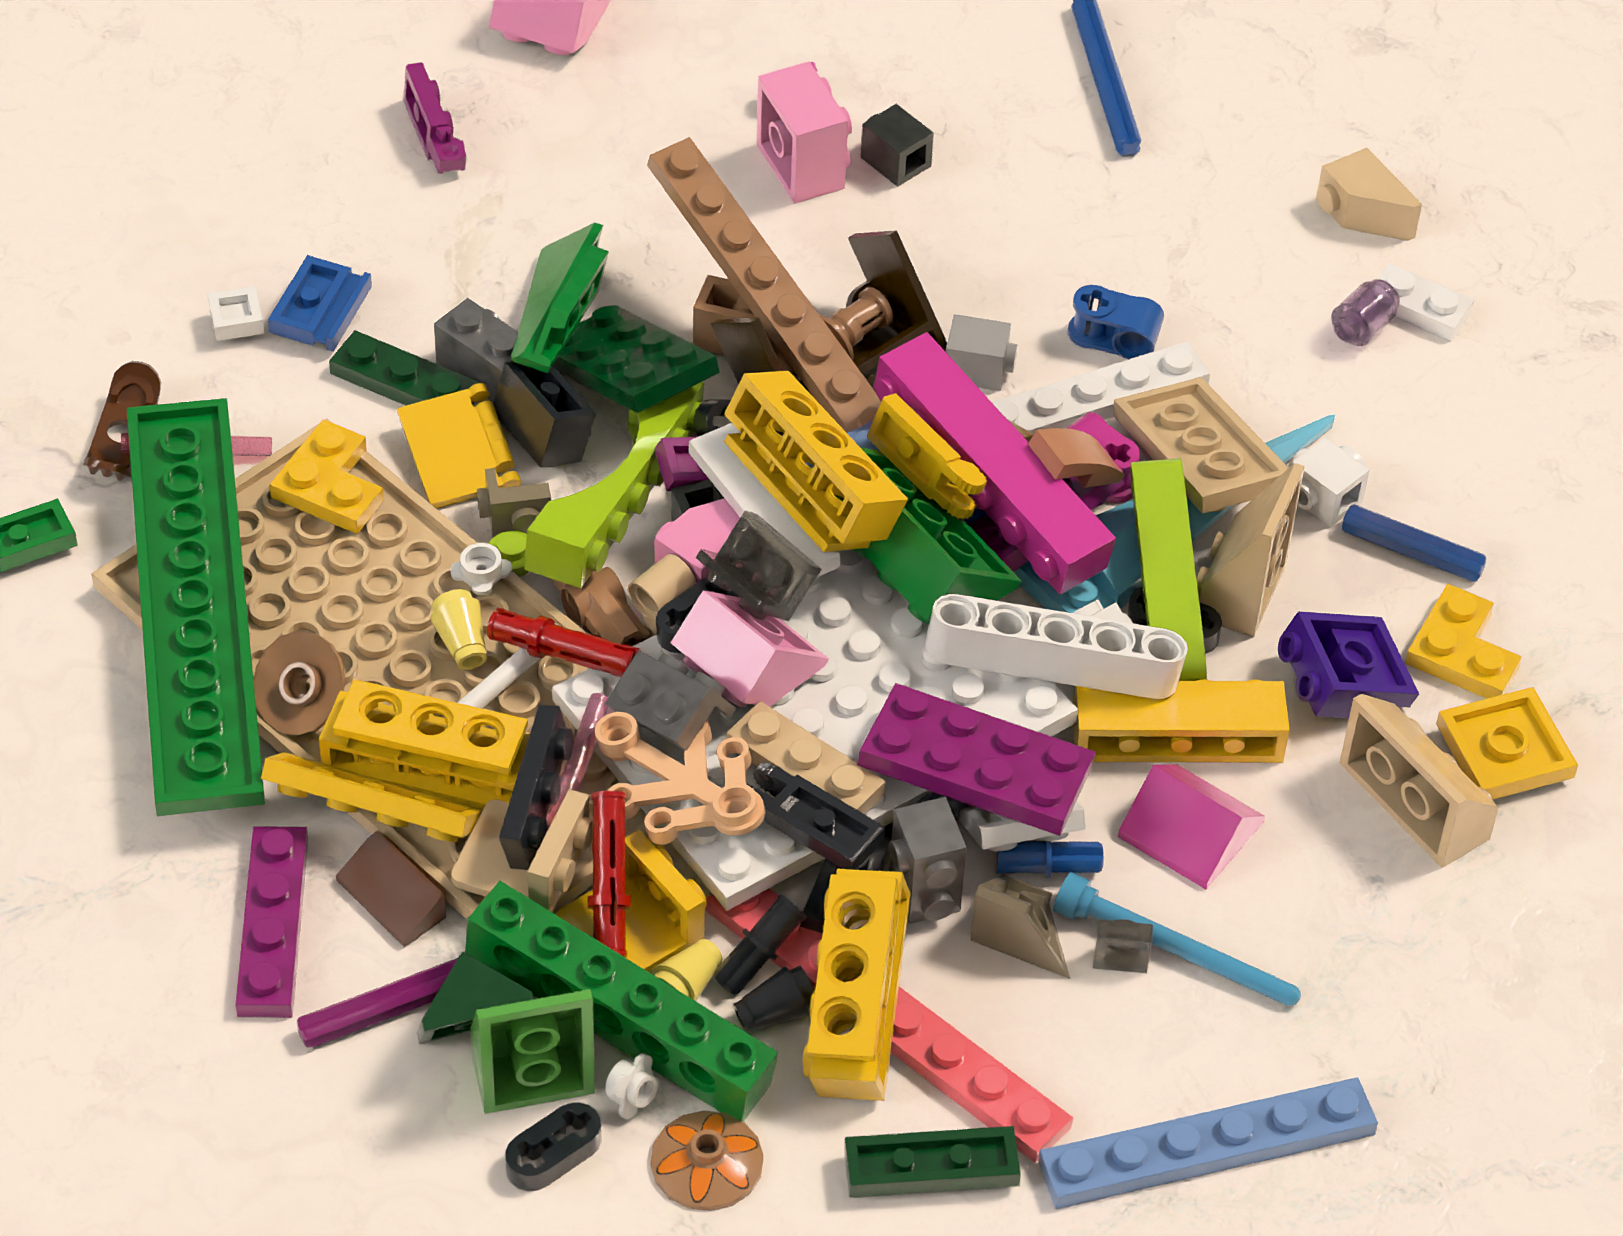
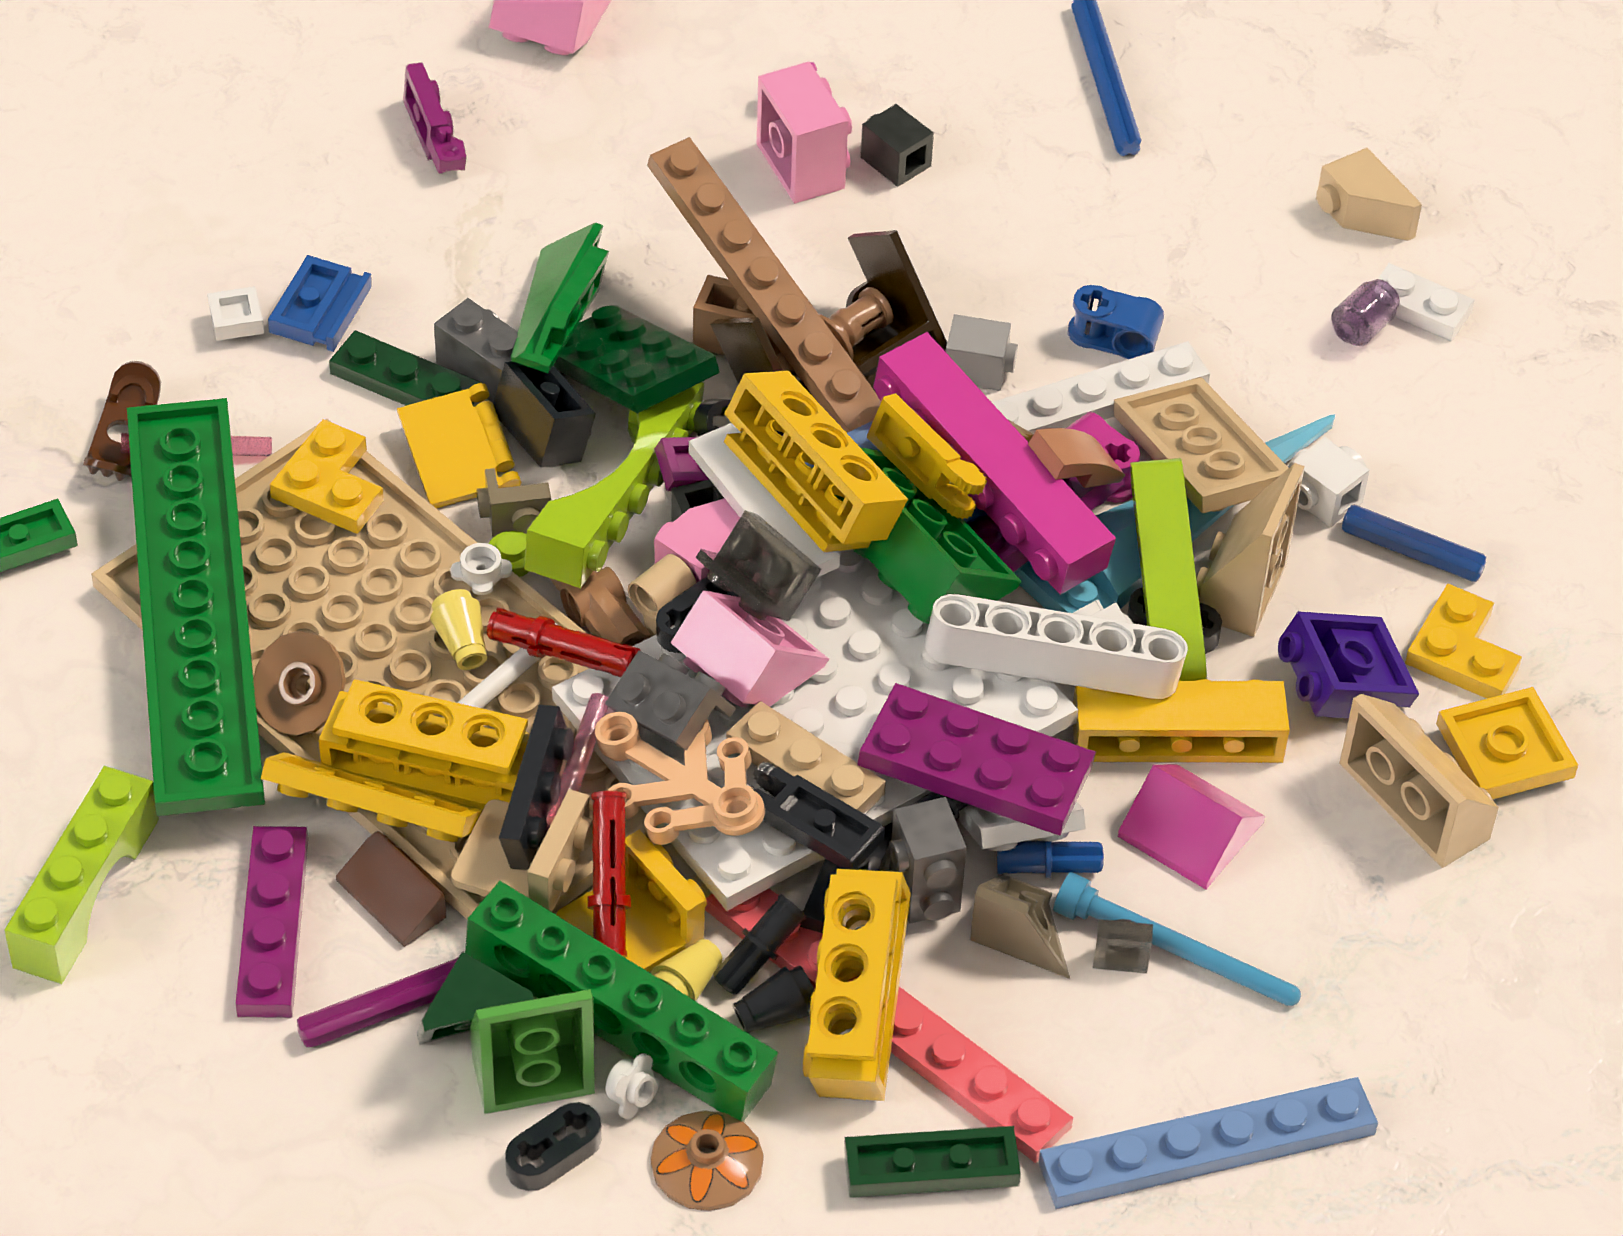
(56, 911): none -> lime arch

